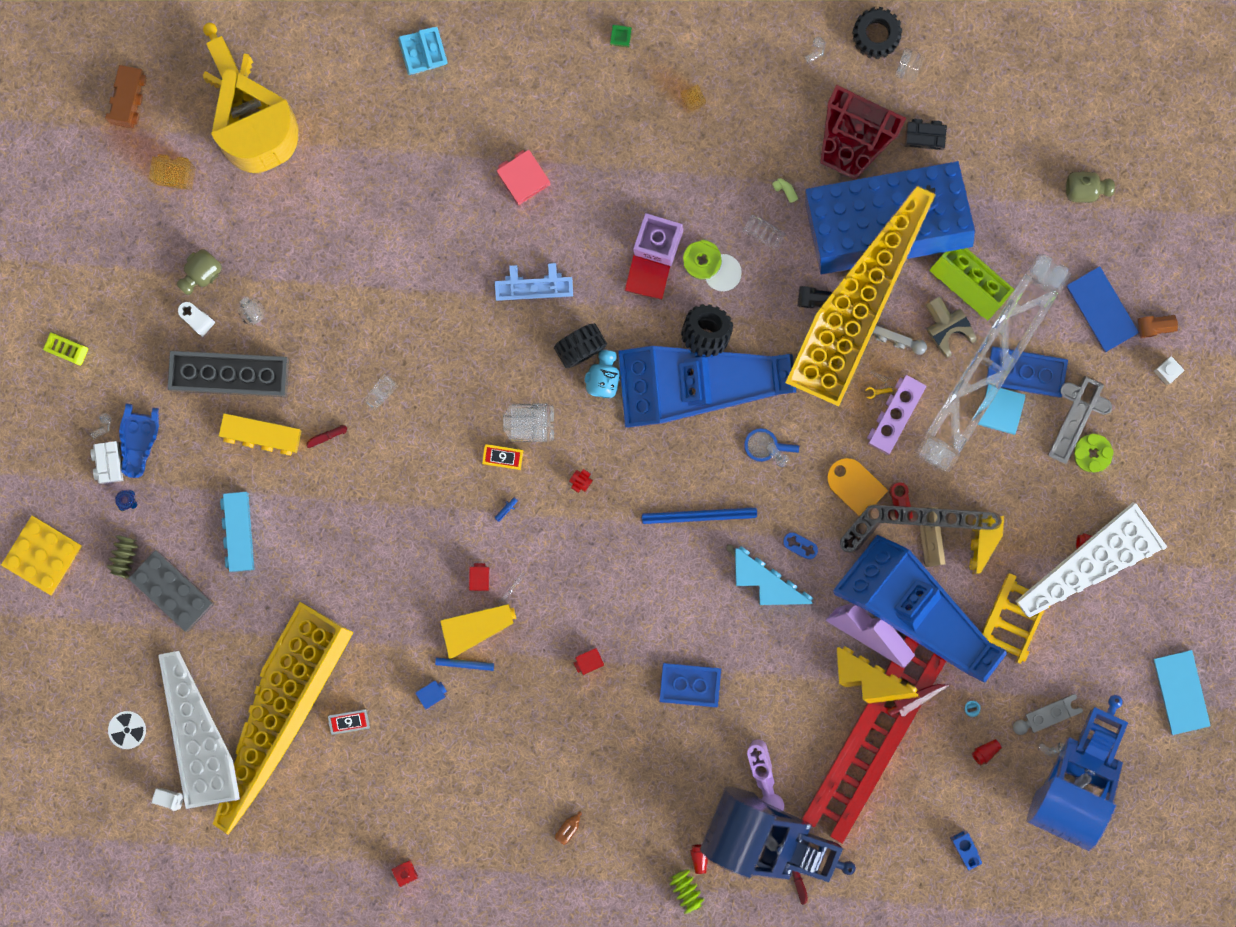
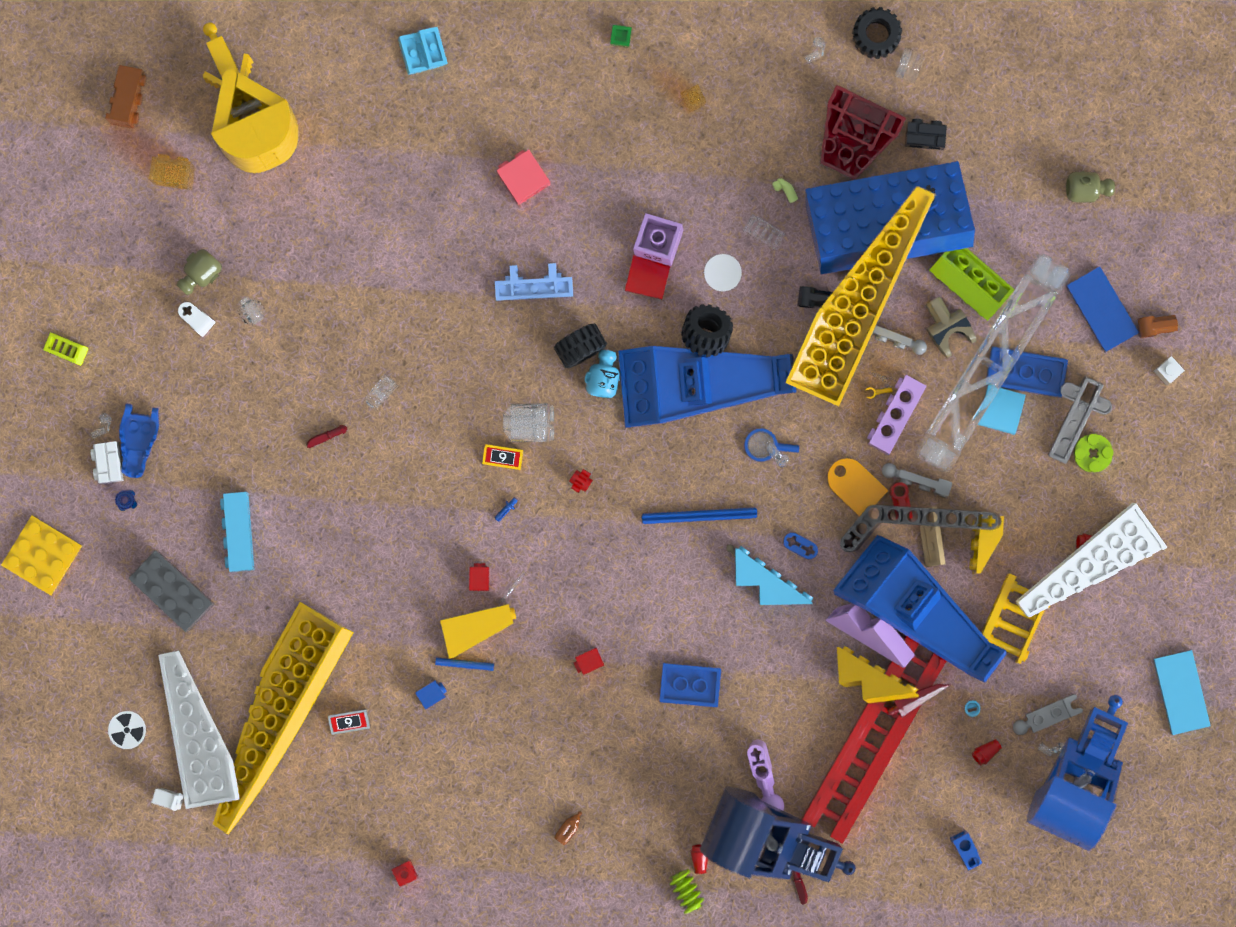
(122, 556): olive piece -> none
(228, 374): dark grey brick -> none
(259, 433): yellow brick -> none
(699, 249): lime plate -> none
(941, 487): none -> light grey plate

